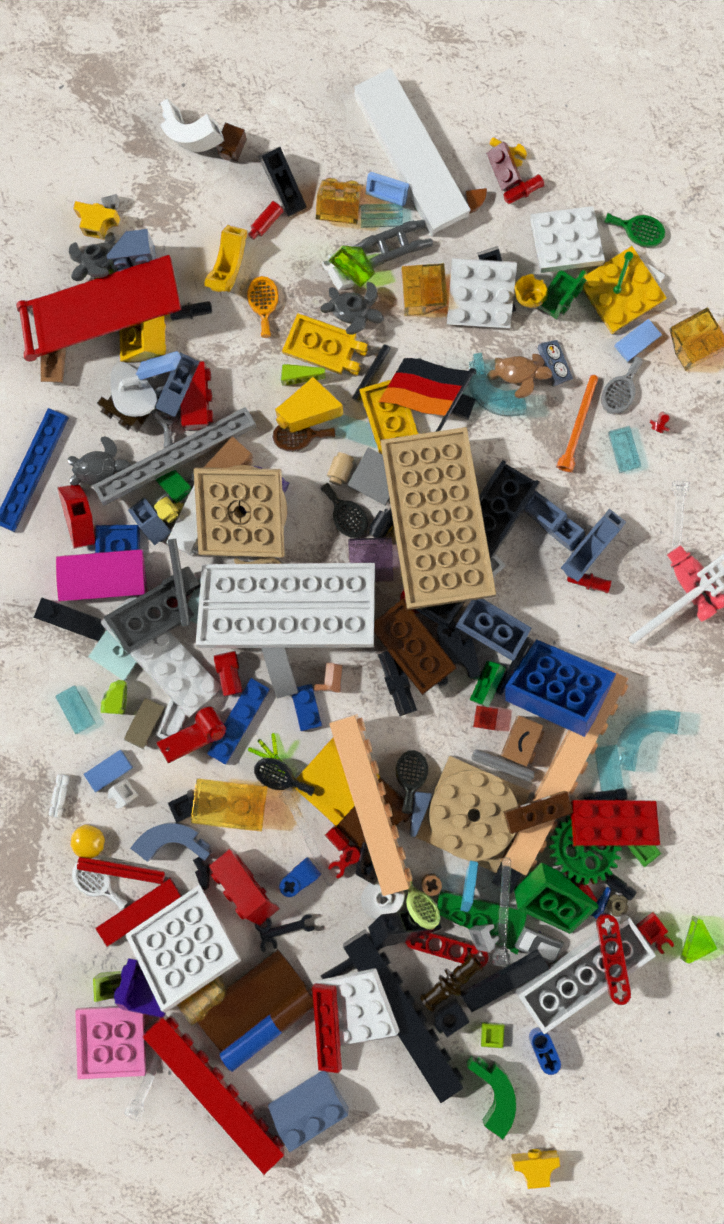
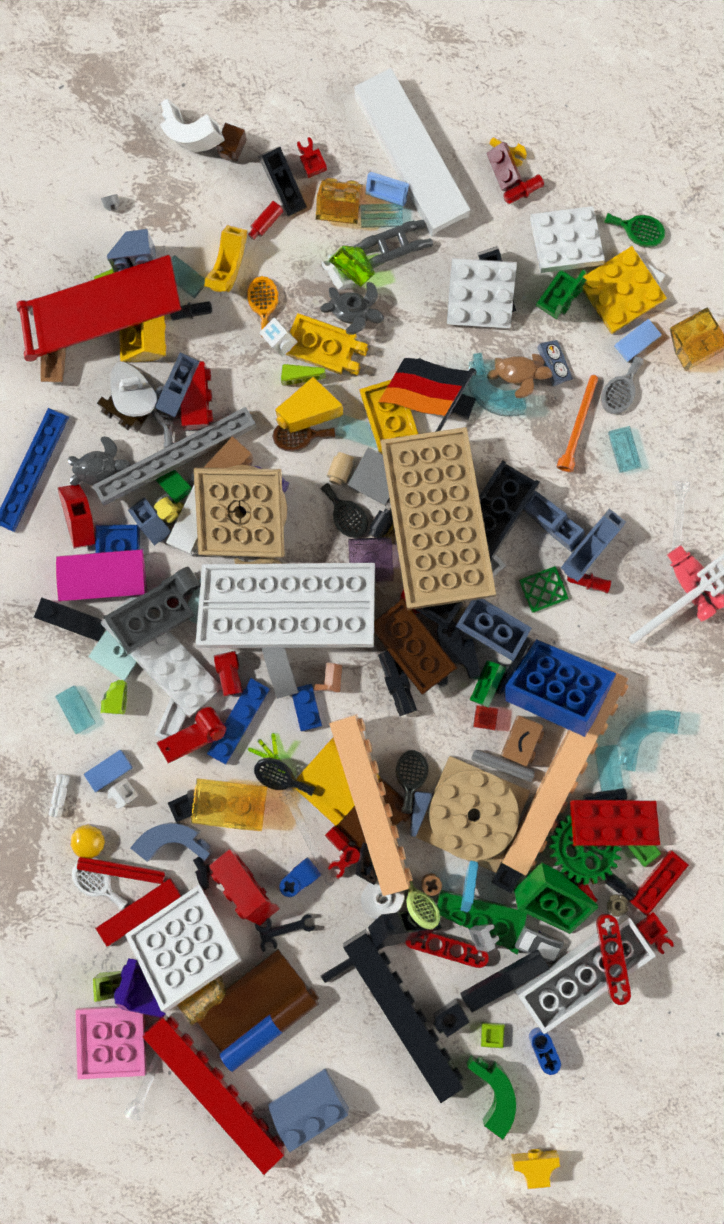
(93, 260): dark grey animal -> none
(95, 219): yellow brick -> none
(144, 723): dark tan slope -> none
(158, 365): light blue tile -> none
(179, 584): dark grey bar -> none
(187, 278): none -> clear light blue tile
(278, 337): none -> white brick
(311, 159): none -> red plate
(327, 1028): red tile -> none
(362, 1007): white plate -> none
(372, 371): black bar -> none
(423, 288): clear yellow slope -> none
(451, 983): dark brown piece -> none
(475, 198): dark orange tile -> none
(501, 956): clear piece -> none
(530, 291): yellow hair -> none
(538, 575): none -> green window
(538, 812): reddish brown plate -> none
(602, 902): blue piece -> none
(628, 257): green hinge -> none
(659, 425): red plate -> none
(659, 882): none -> red tile
(697, 942): clear neon green slope -> none

